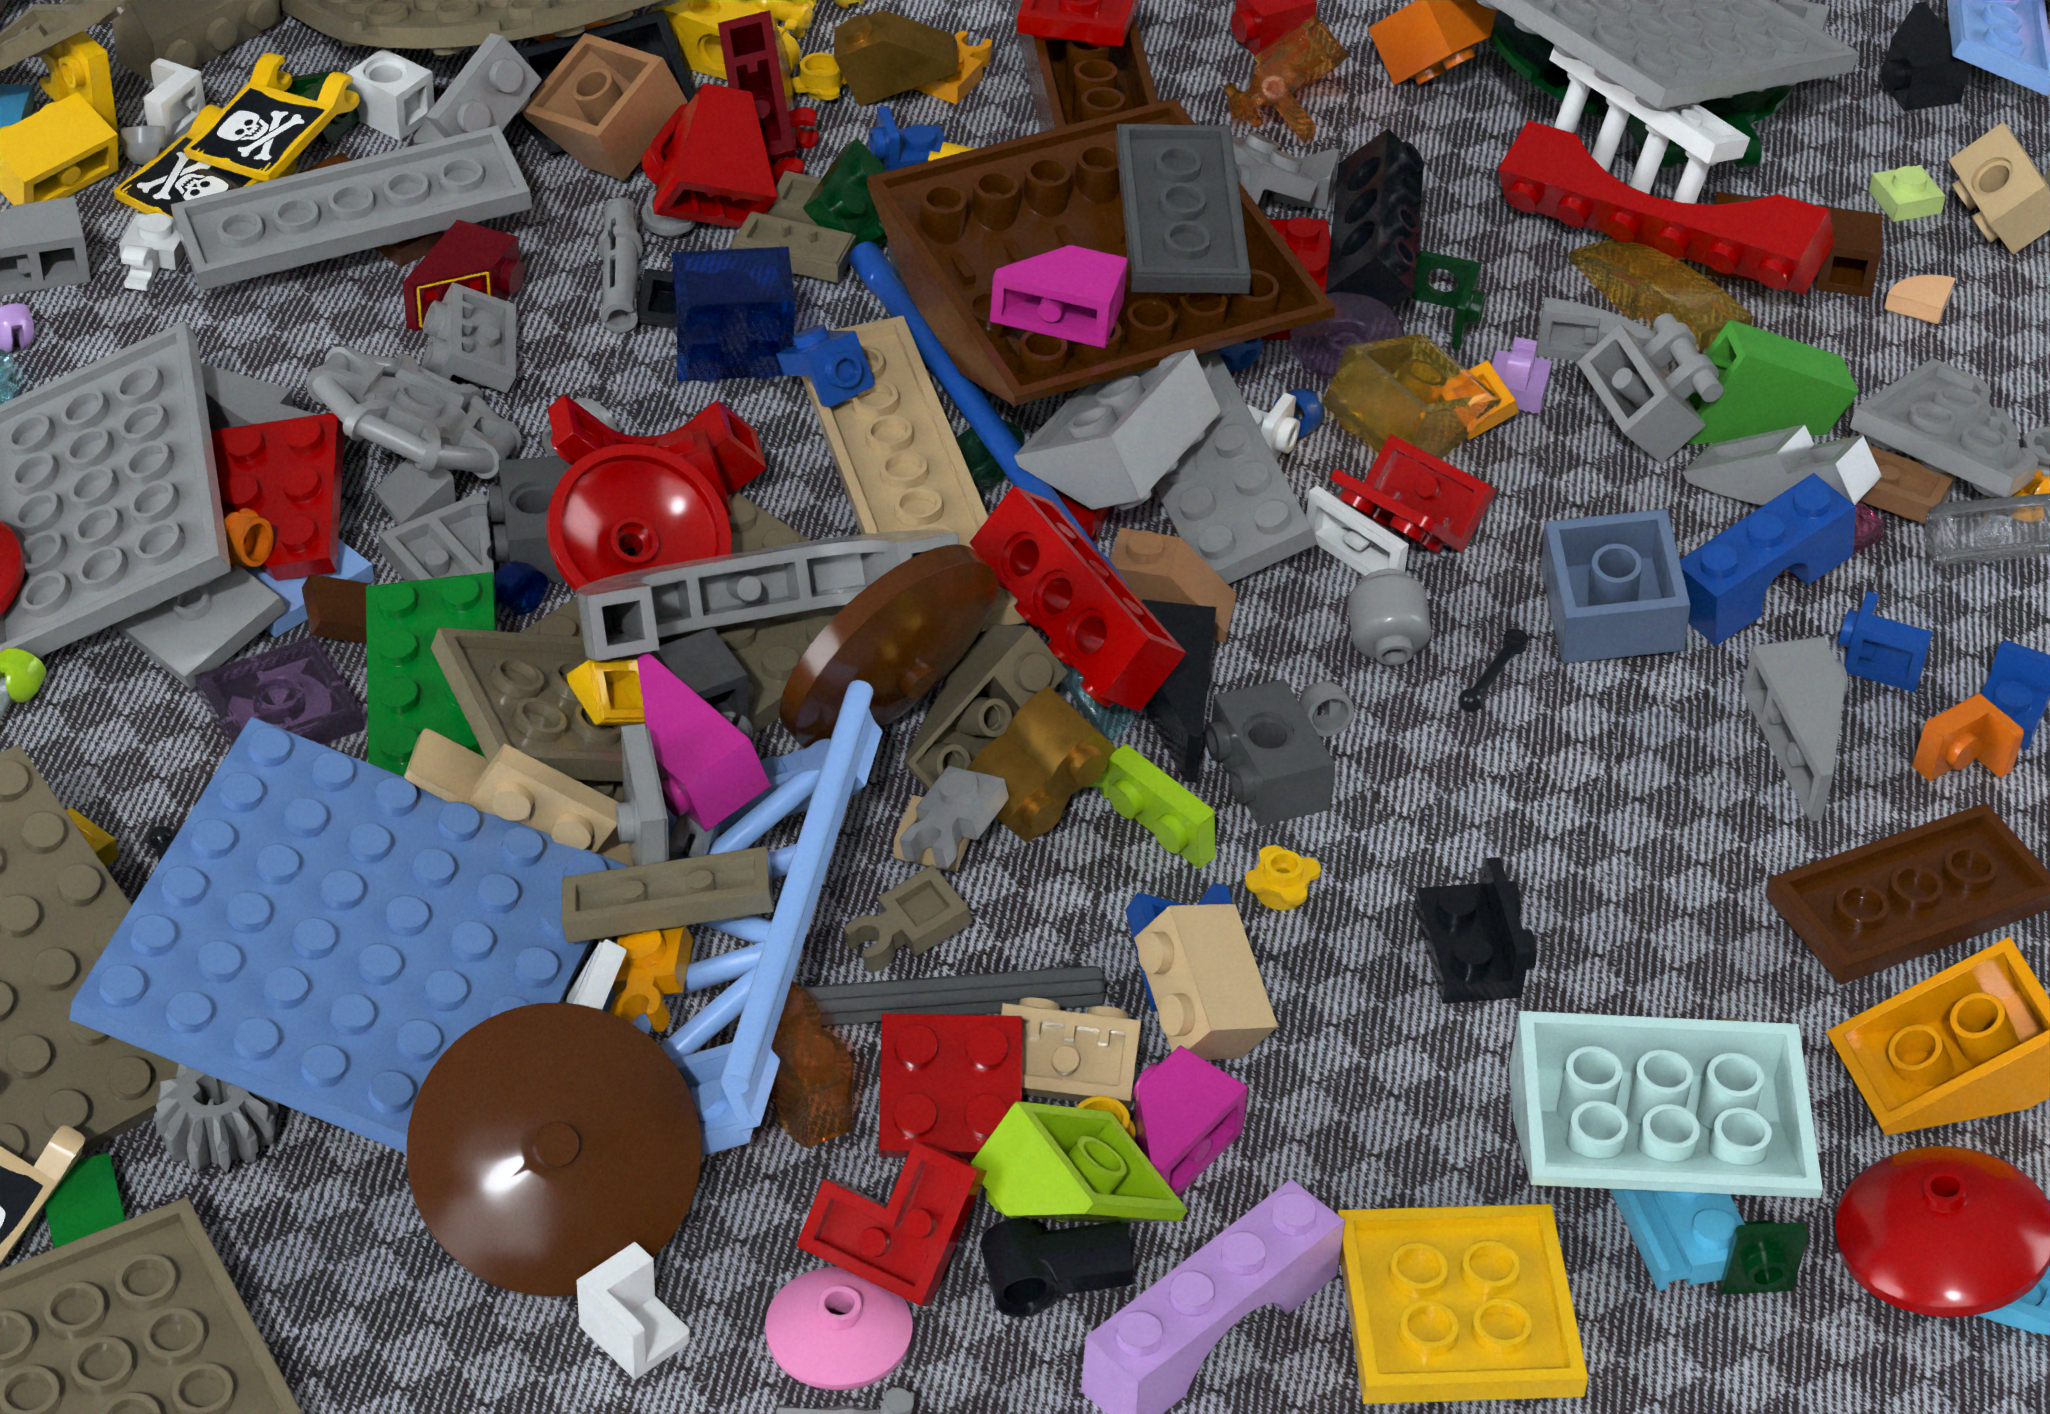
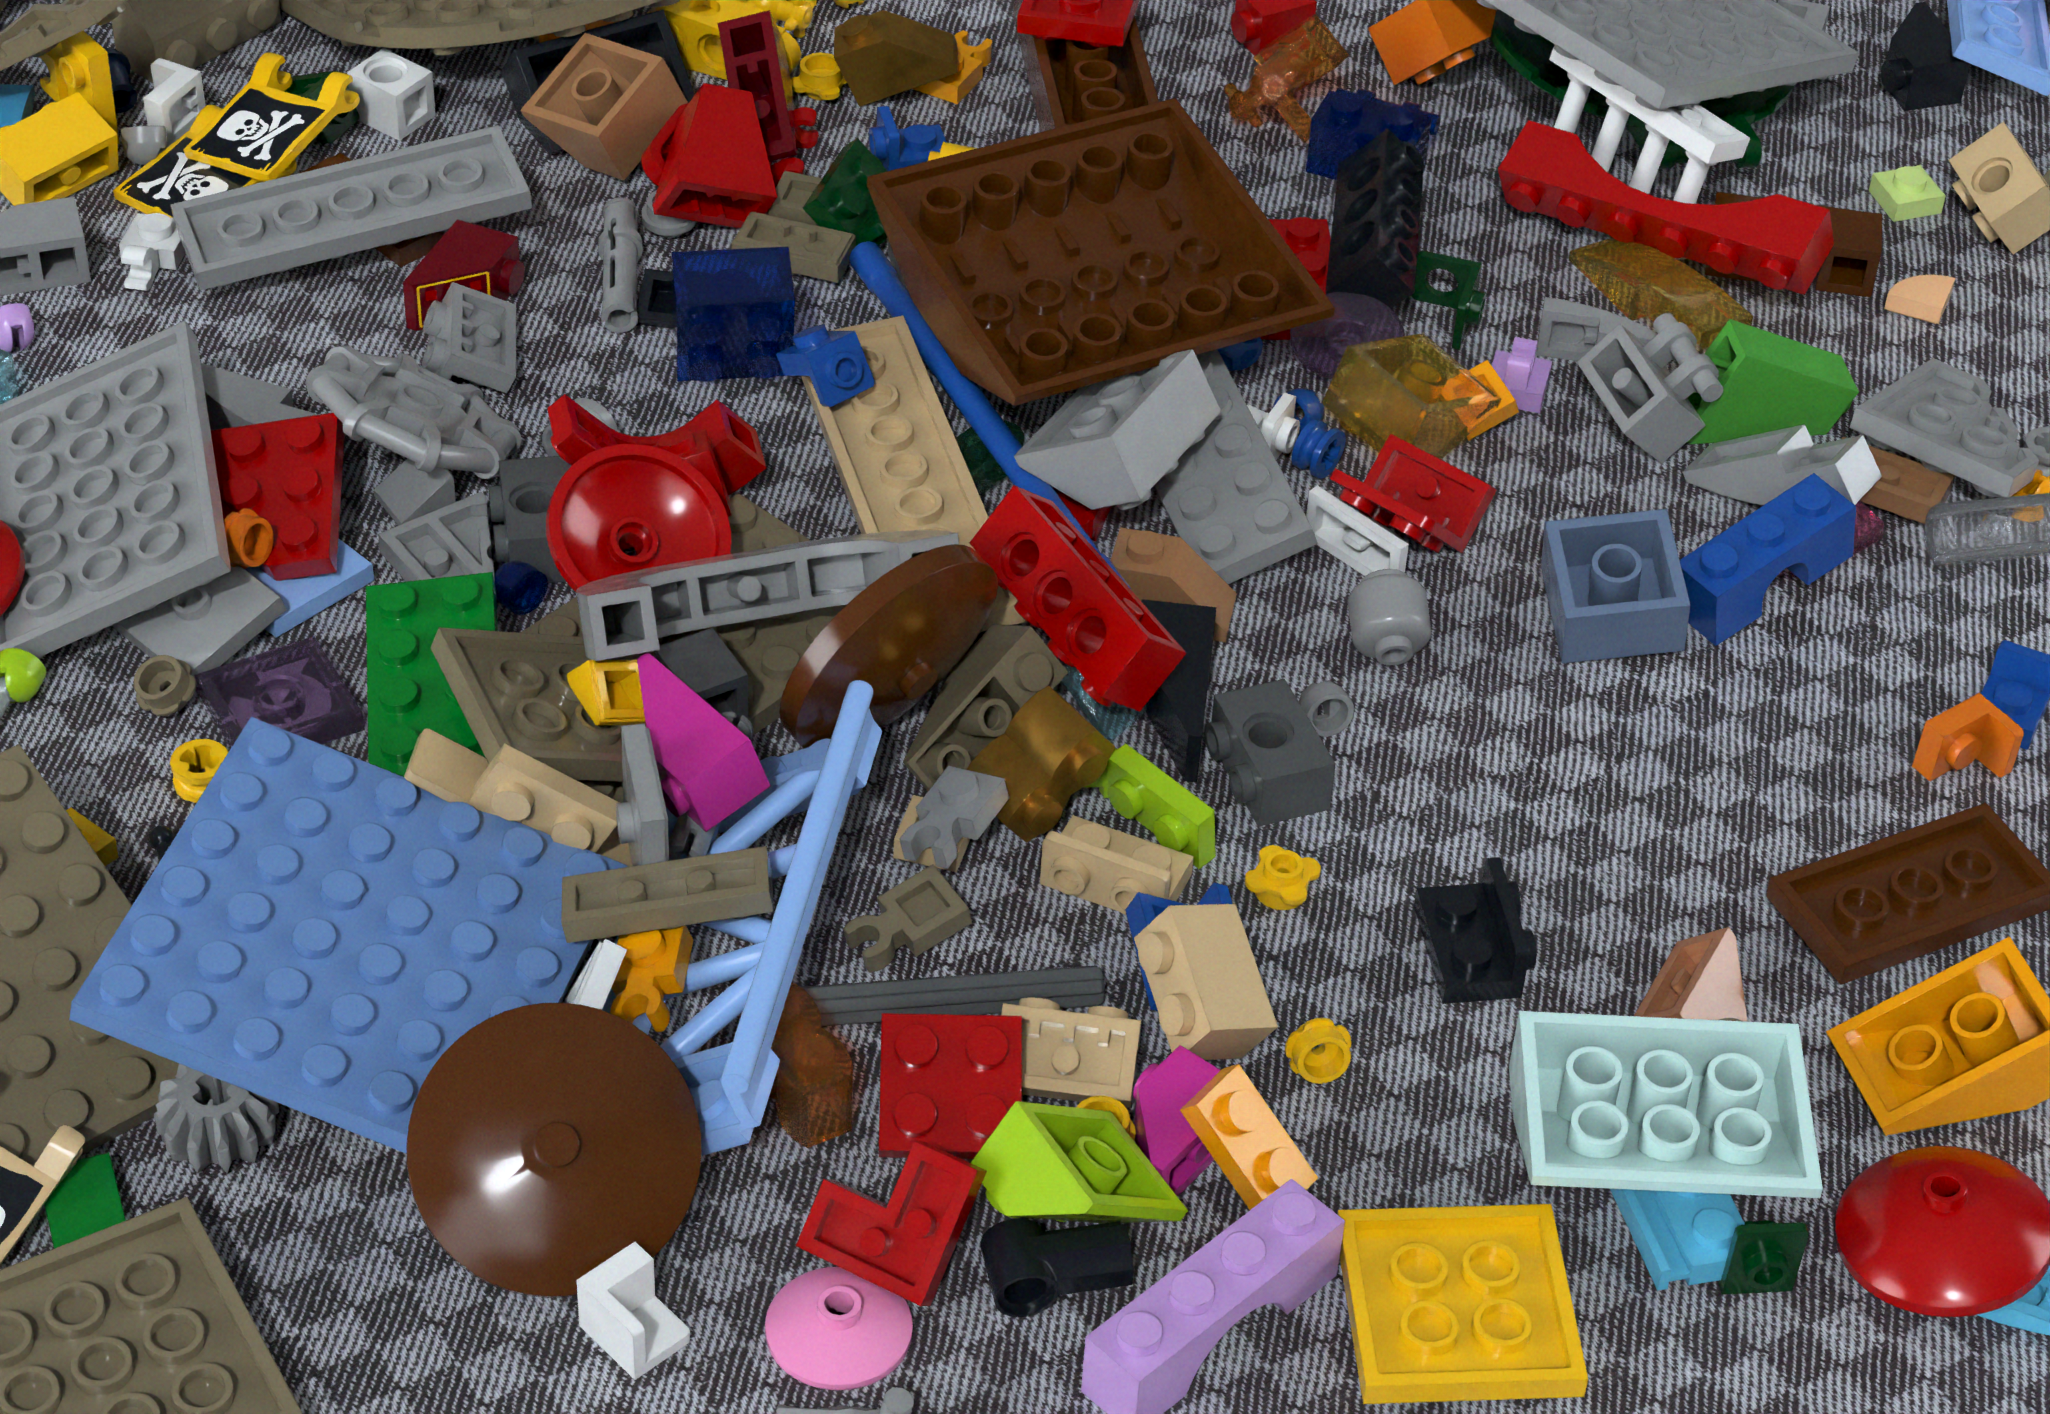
(123, 91): none -> dark blue pin
(164, 685): none -> dark tan plate
(187, 761): none -> yellow bush
(336, 608): reddish brown tile -> none
(484, 93): light grey bracket -> none
(1062, 294): dark pink slope -> none
(1111, 865): none -> tan bracket
(1182, 209): dark grey plate -> none
(1245, 1137): none -> light orange plate
(1265, 167): light grey bracket -> none
(1318, 448): none -> blue bush
(1322, 168): light grey slope -> none
(1326, 1061): none -> yellow plate
(1352, 119): none -> clear blue brick
(1514, 642): black hinge -> none
(1699, 981): none -> nougat slope
(1798, 702): light grey slope -> none
(1883, 647): blue bracket -> none

